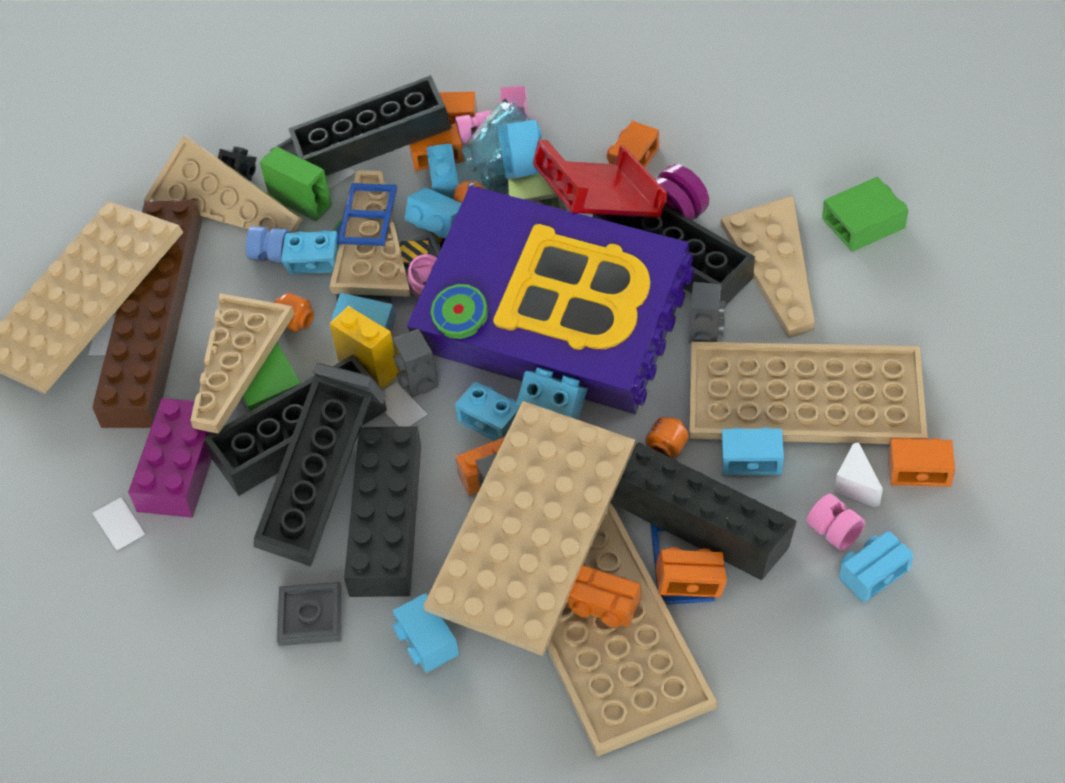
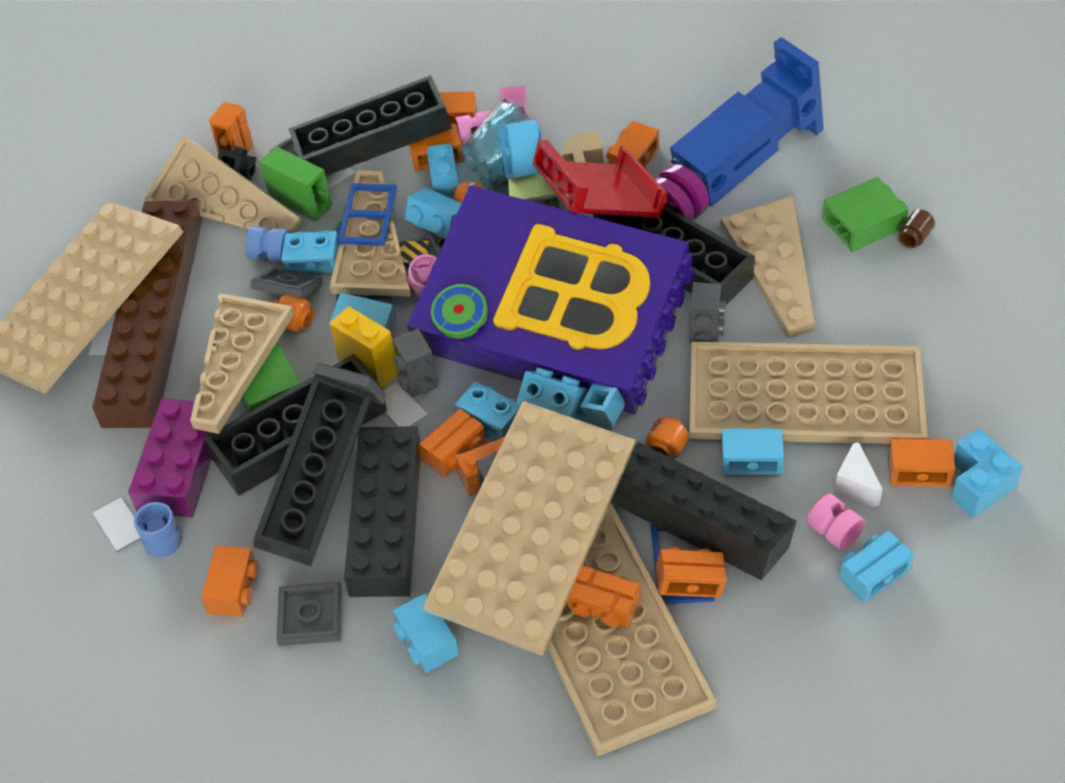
(157, 529): none -> medium blue wheel
(229, 581): none -> orange brick
(230, 127): none -> orange brick
(286, 282): none -> dark grey tile
(451, 438): none -> orange brick
(583, 148): none -> tan brick
(602, 406): none -> medium azure brick
(748, 126): none -> blue brick
(916, 228): none -> reddish brown brick
(986, 471): none -> medium azure brick

